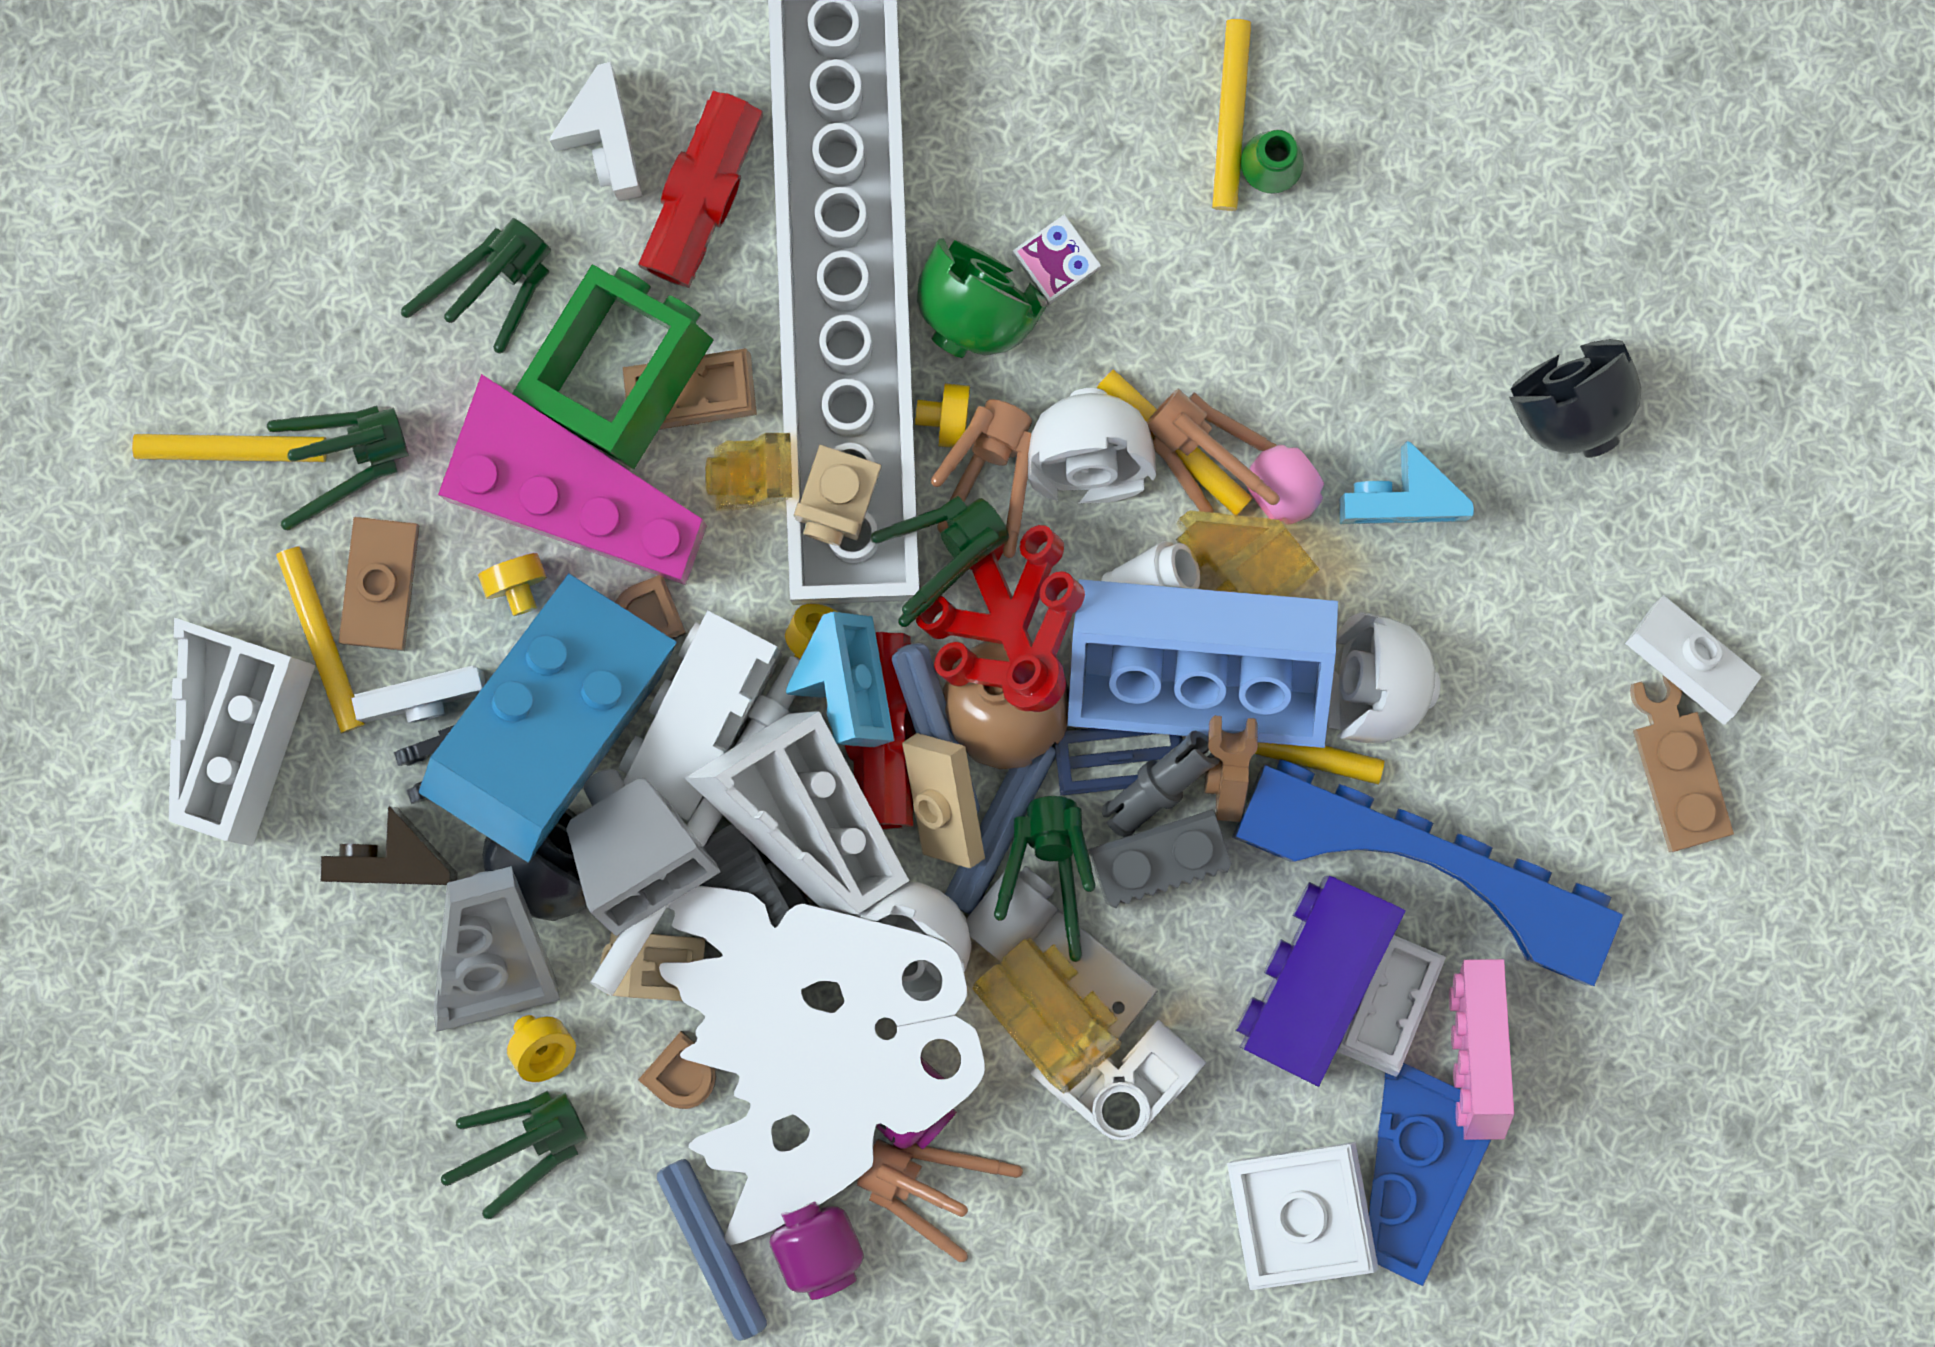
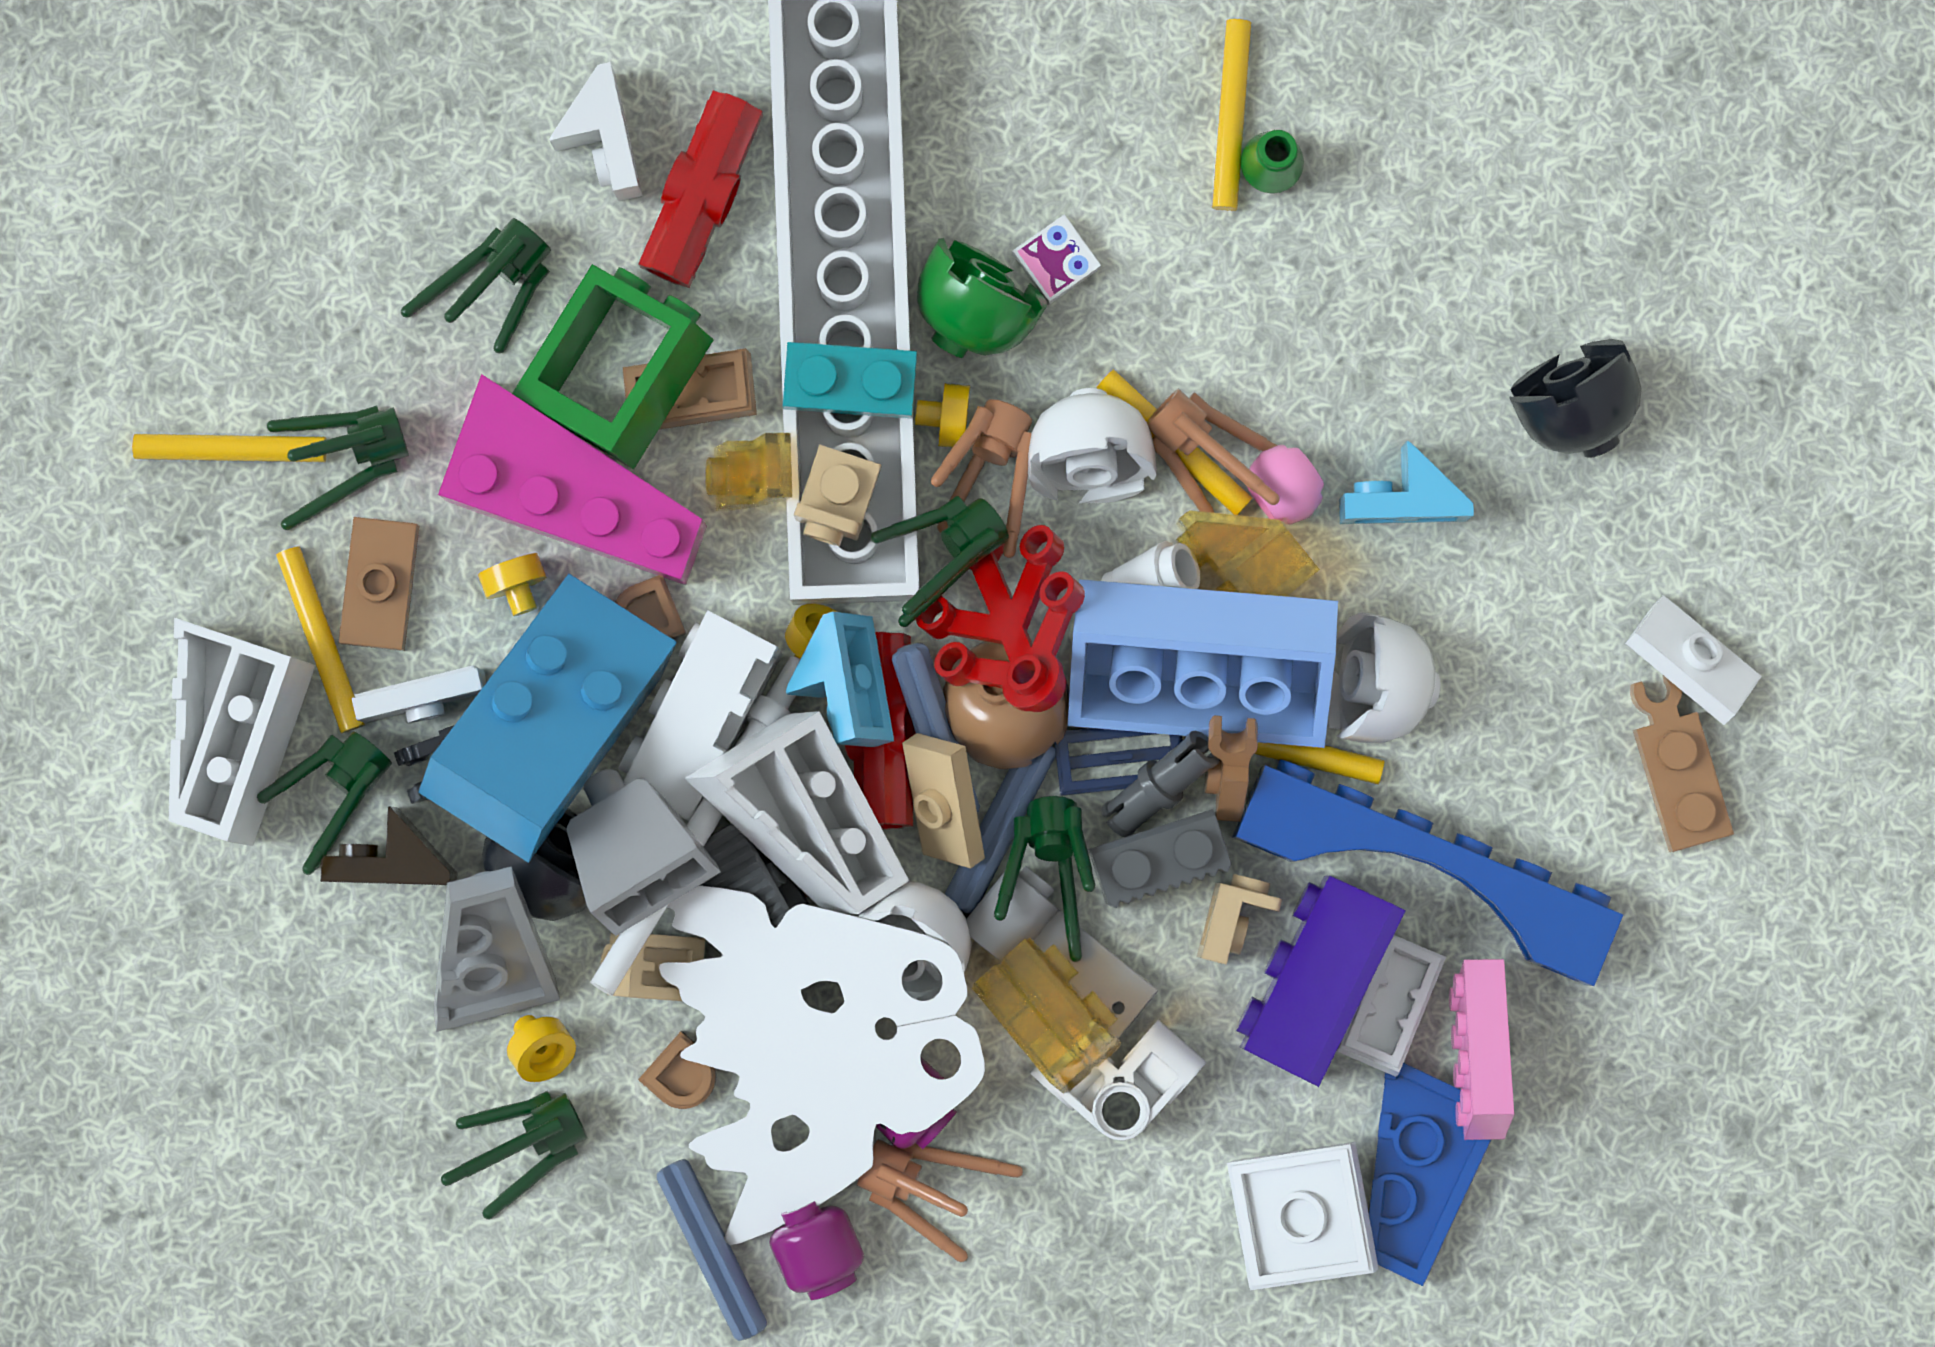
(354, 770): none -> dark green plant
(849, 380): none -> teal plate
(1224, 927): none -> tan bracket

